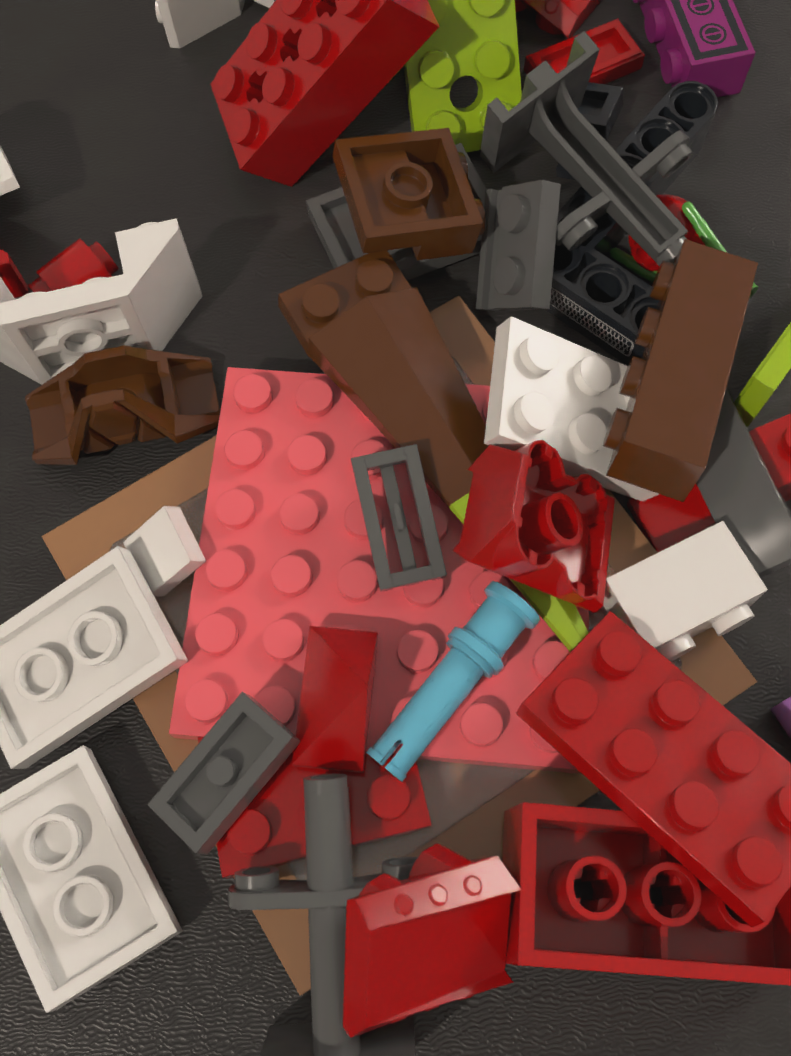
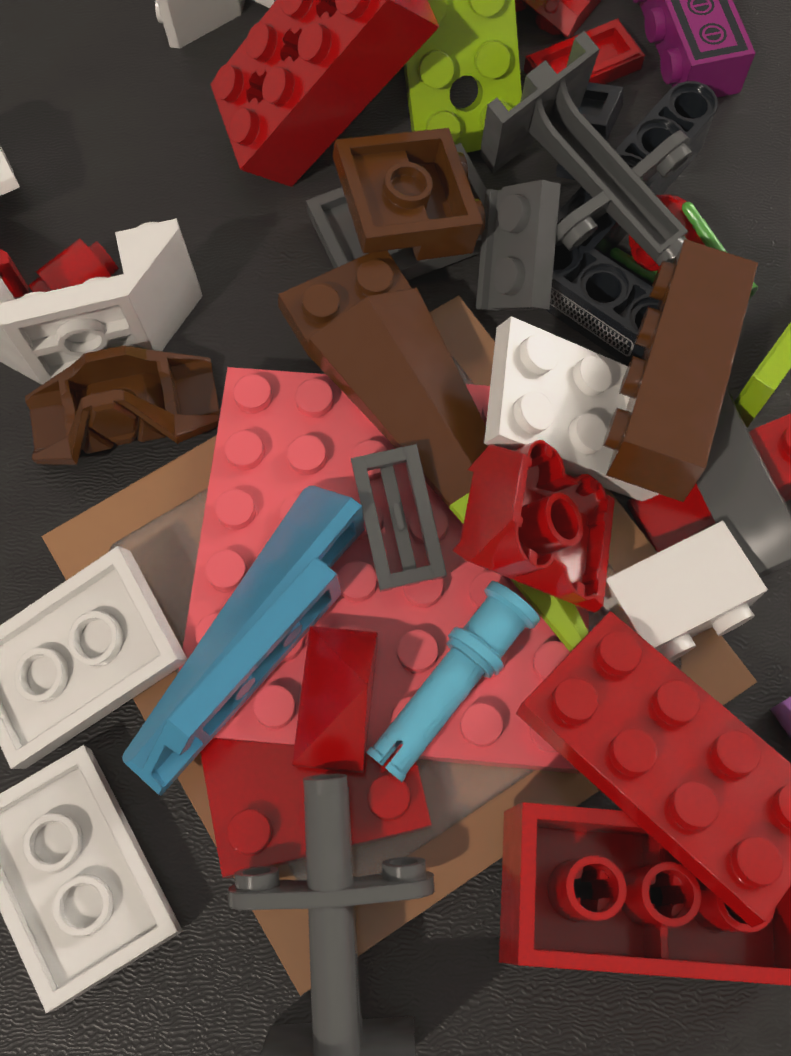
(165, 550): white tile -> none
(223, 774): dark grey plate -> none
(251, 635): none -> dark azure wedge
(425, 938): red slope -> none

